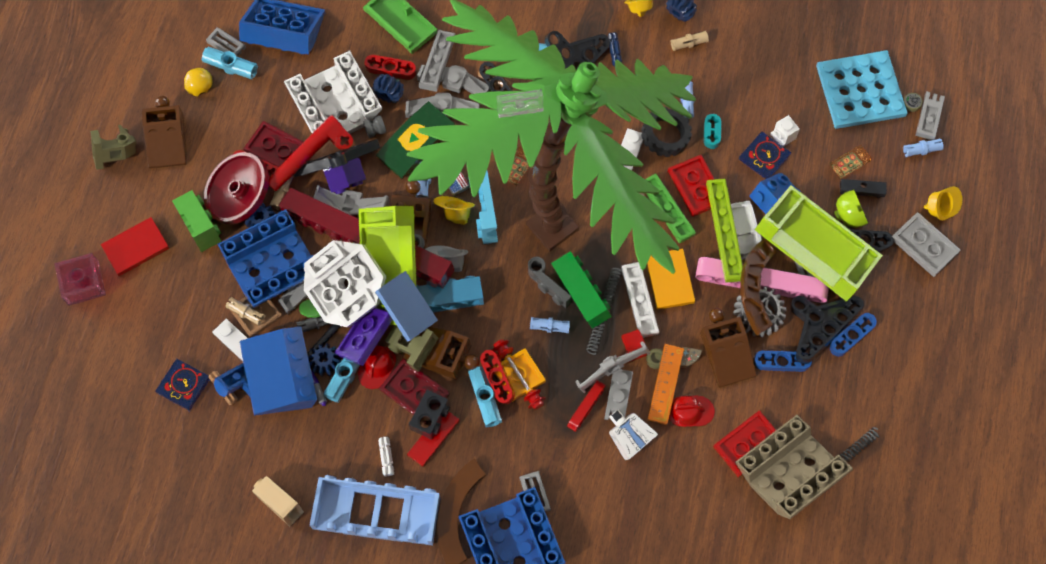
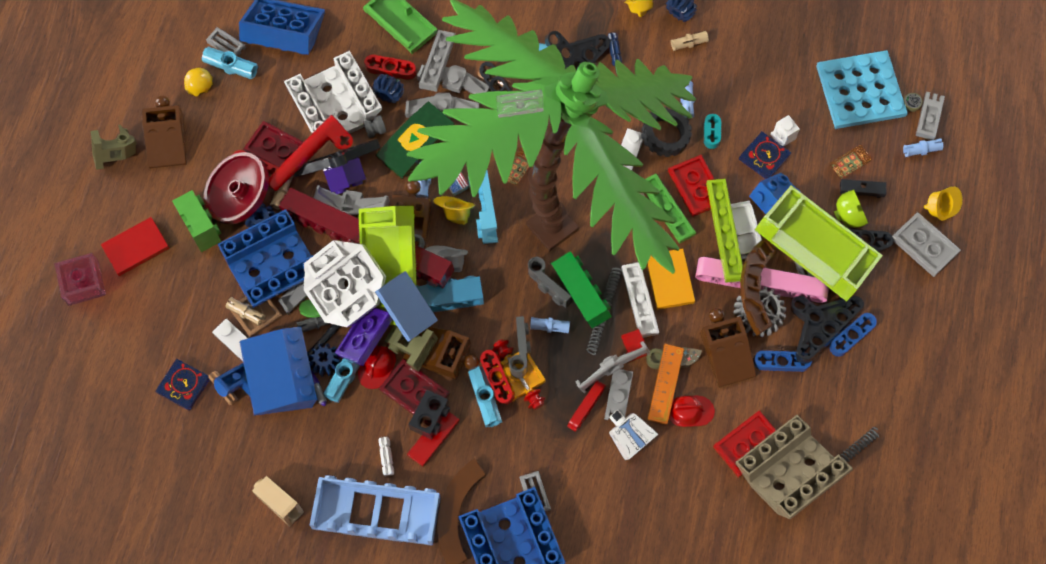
(524, 348): none -> dark grey plate

